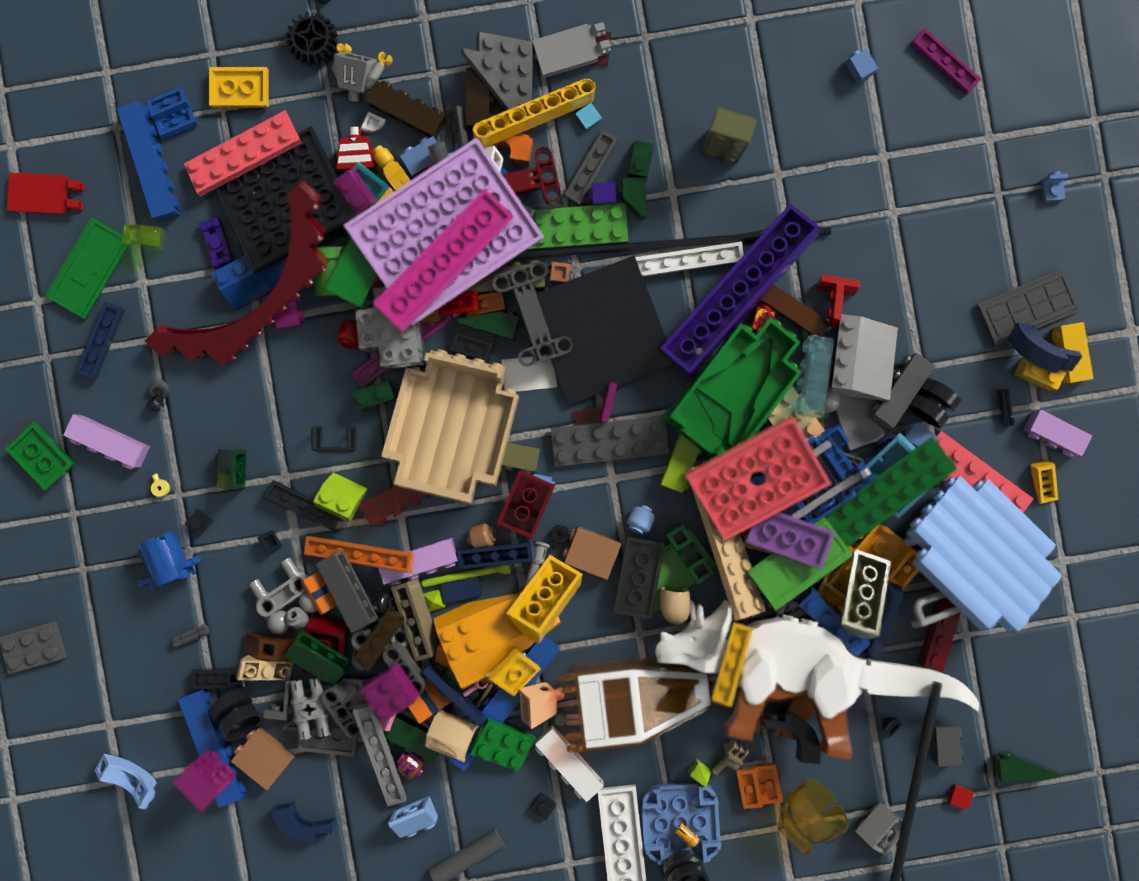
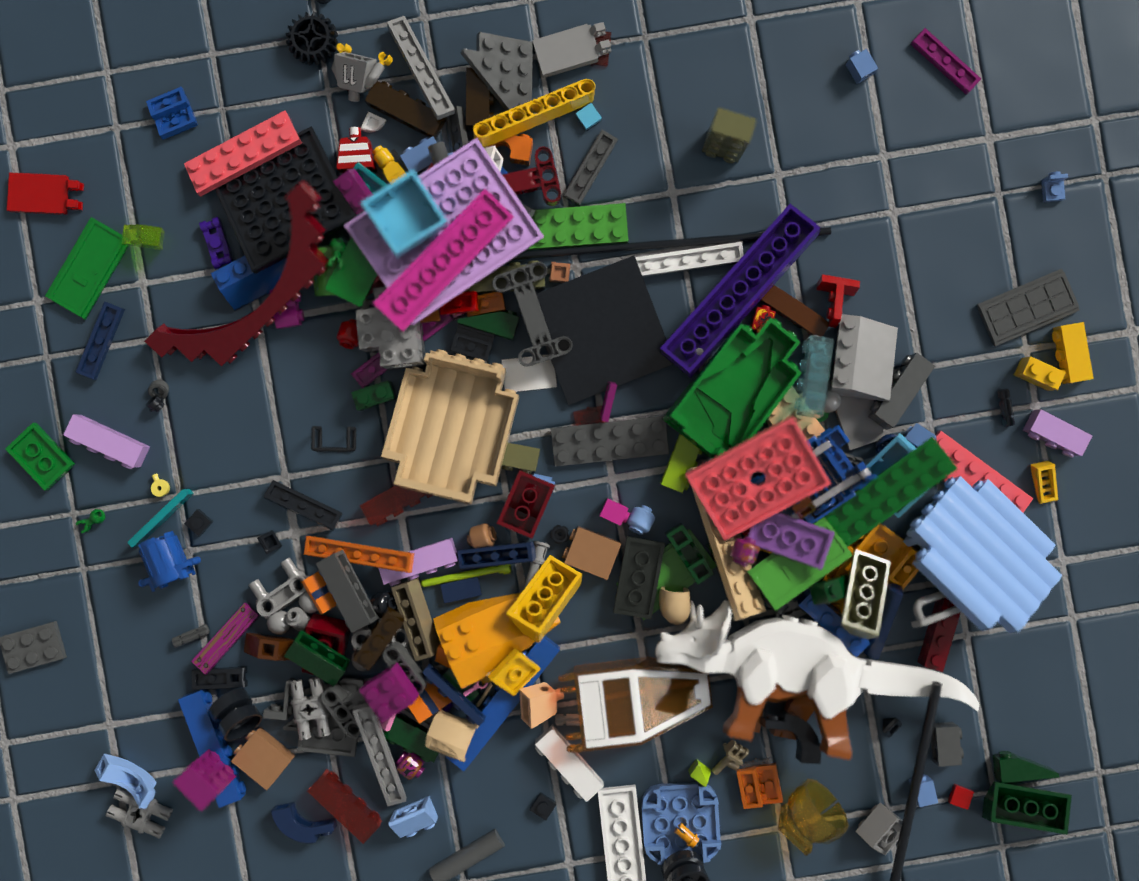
(96, 516): none -> green arm
(131, 817): none -> light grey pin
(148, 161): blue brick -> none
(160, 517): none -> teal tile
(225, 638): none -> magenta tile
(231, 469): dark green slope -> none
(238, 87): yellow plate -> none
(262, 669): tan slope -> none
(337, 248): none -> green arm
(340, 497): lime slope -> none
(345, 806): none -> clear red brick
(404, 213): none -> medium azure container
(420, 68): none -> light grey plate
(434, 600): lime slope -> none
(502, 744): green plate -> none
(602, 193): dark purple brick -> none
(614, 512): none -> dark pink brick
(634, 195): dark green slope -> none
(640, 160): dark green slope -> none
(732, 664): yellow tile -> none
(745, 551): none -> magenta head
(804, 508): none -> reddish brown tile
(830, 589): none -> dark green slope
(927, 792): none -> medium blue brick
(935, 400): black wheel -> none
(1027, 807): none -> dark green slope
(1039, 352): dark blue arch -> none

